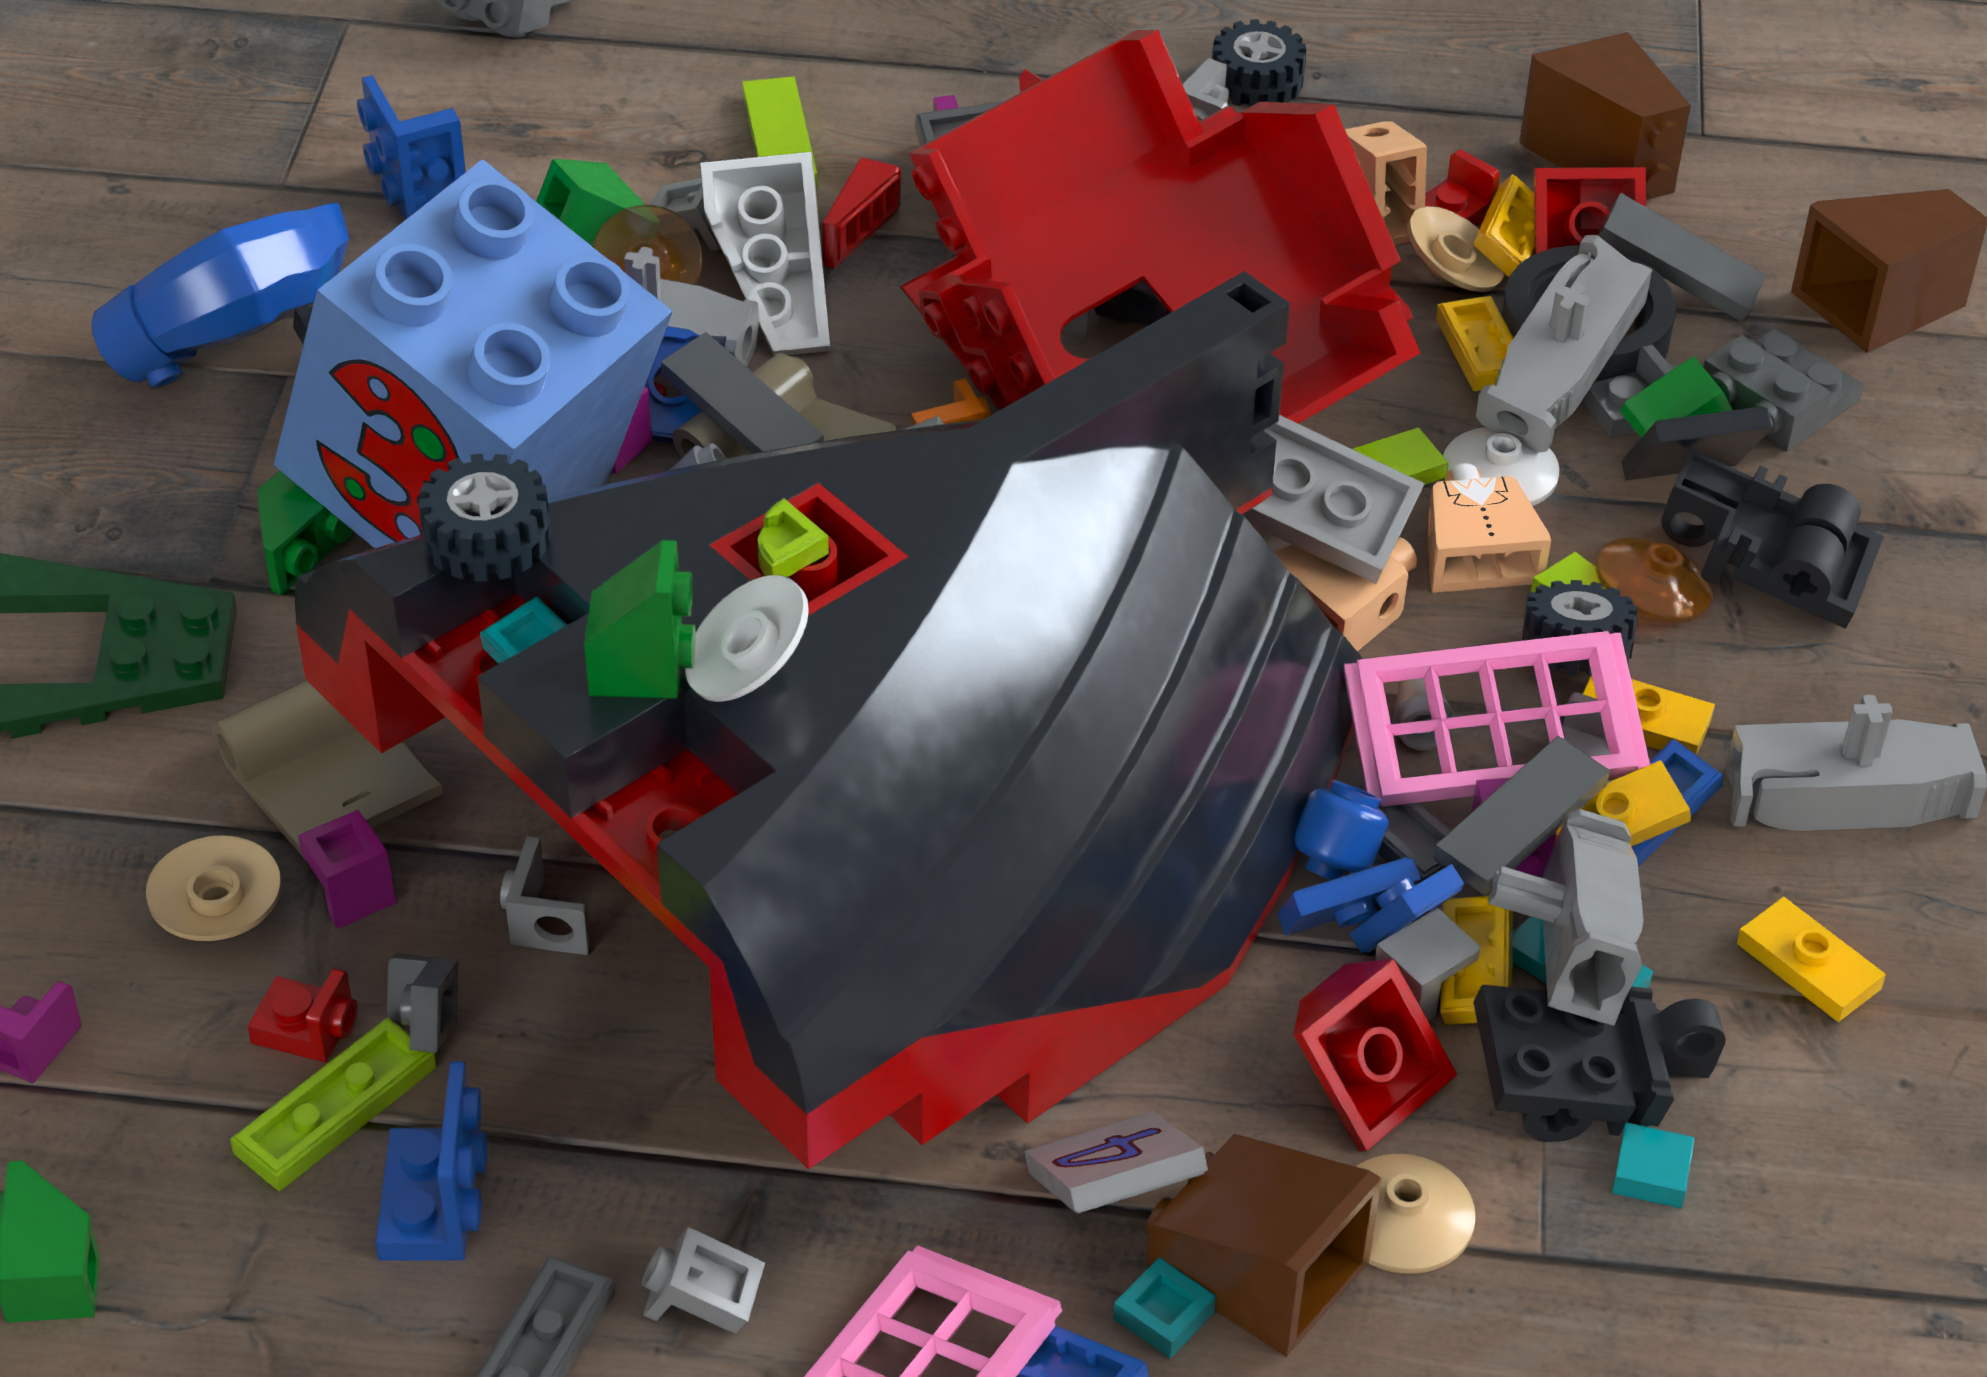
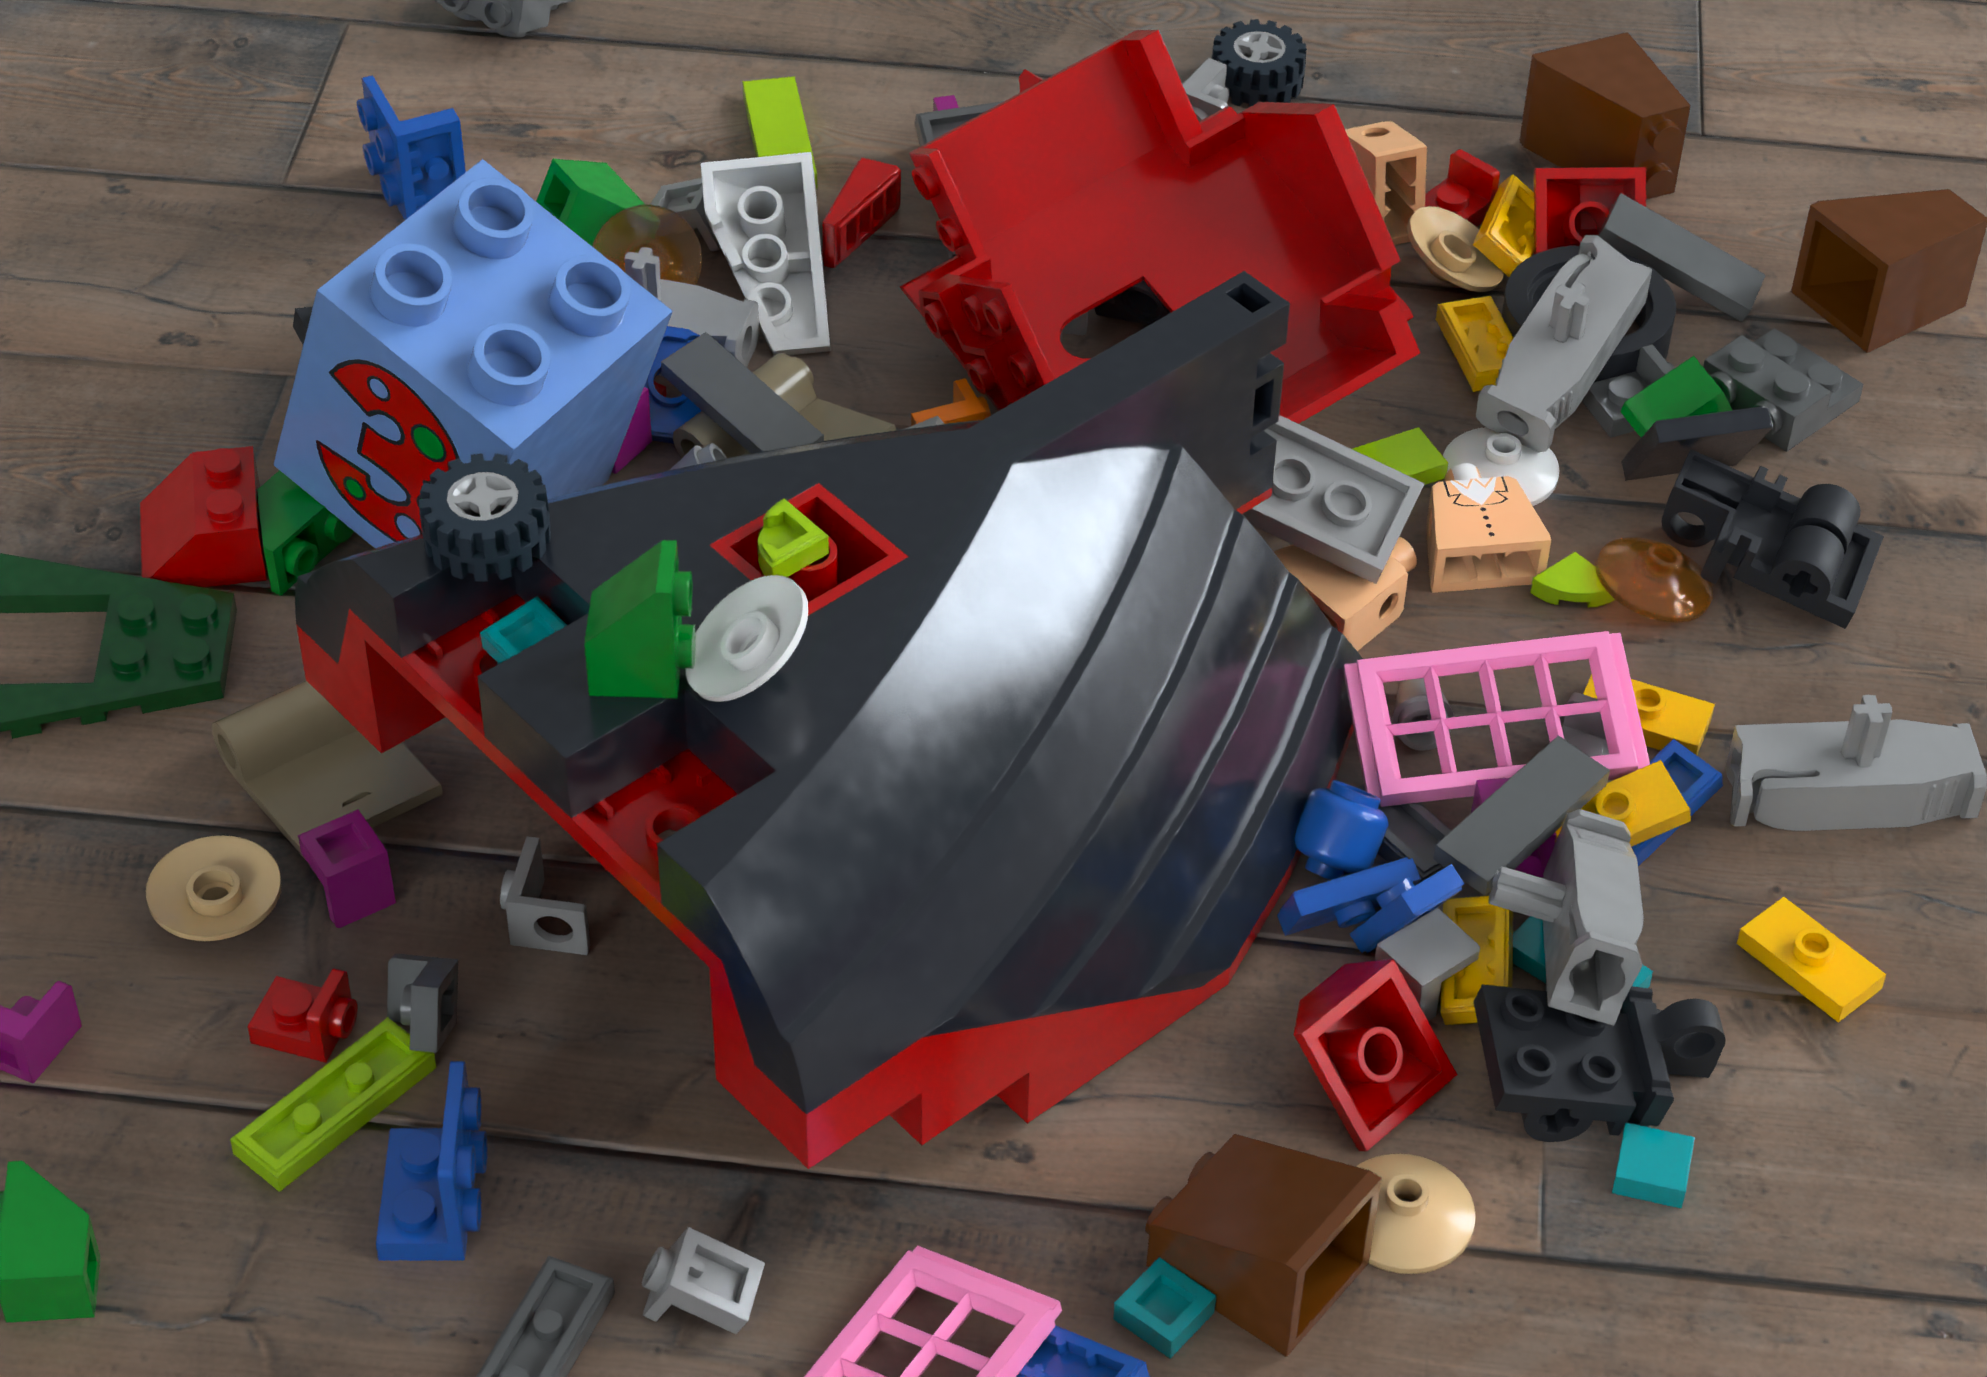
(205, 522): none -> red slope
(220, 292): blue piece -> none
(1116, 1162): light grey tile -> none
(1579, 610): black wheel -> none

